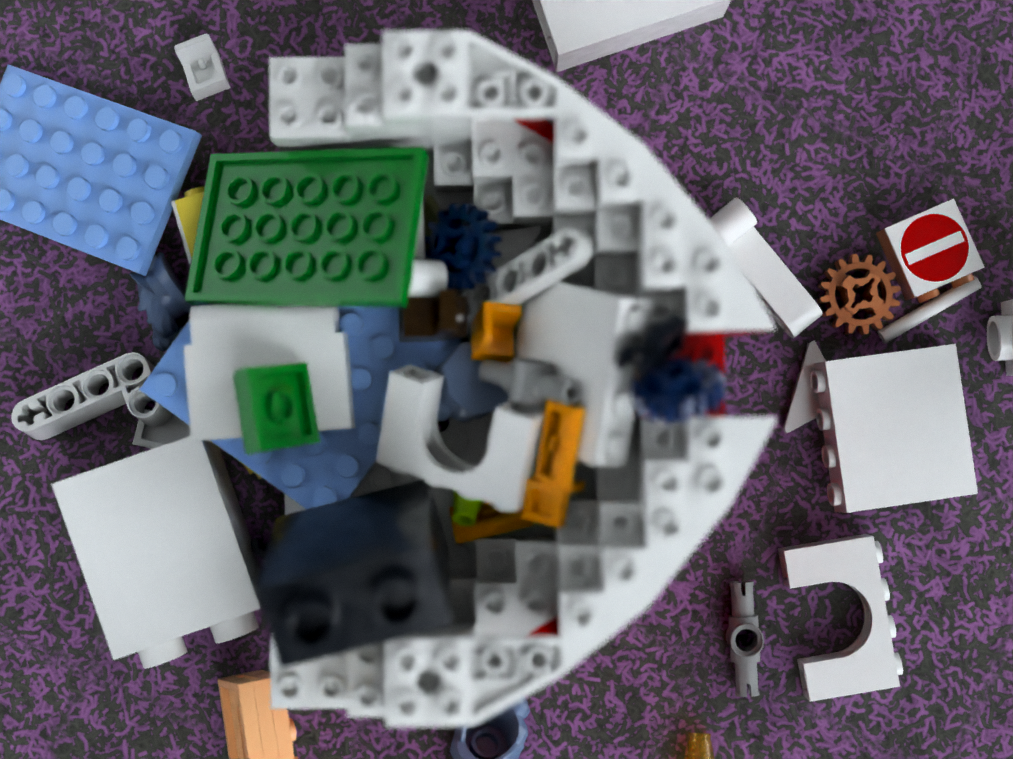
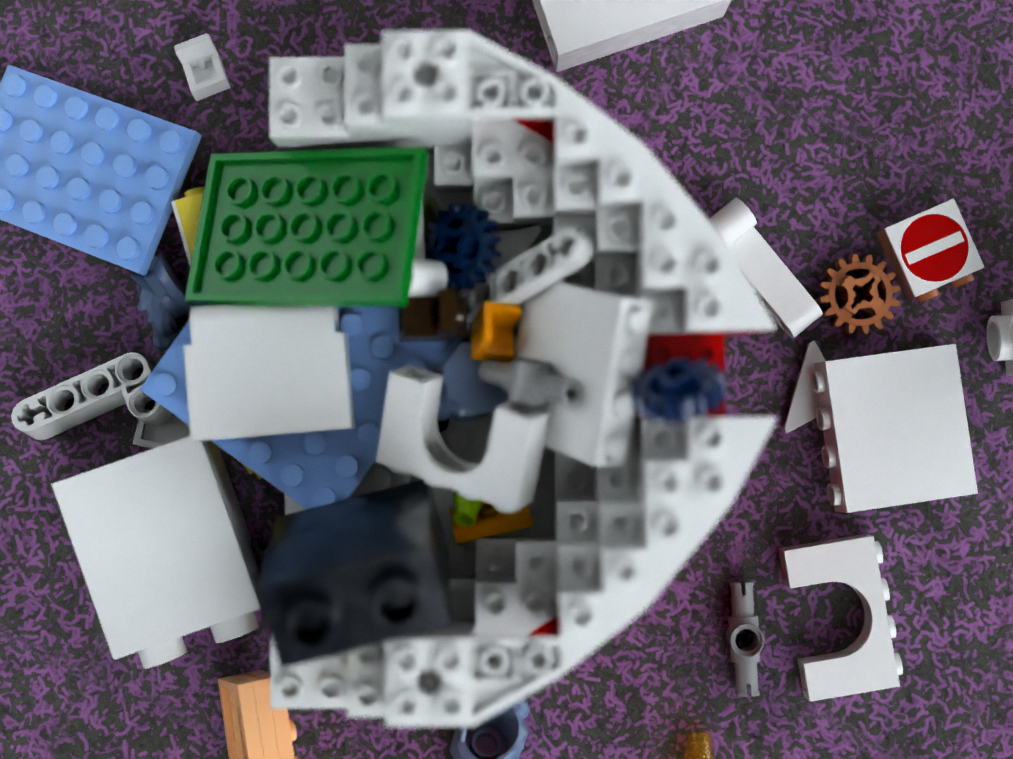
(275, 407): green bracket -> none
(547, 504): light orange panel -> none
(559, 444): light orange tile -> none
(661, 344): black plate -> none
(928, 310): white piece -> none

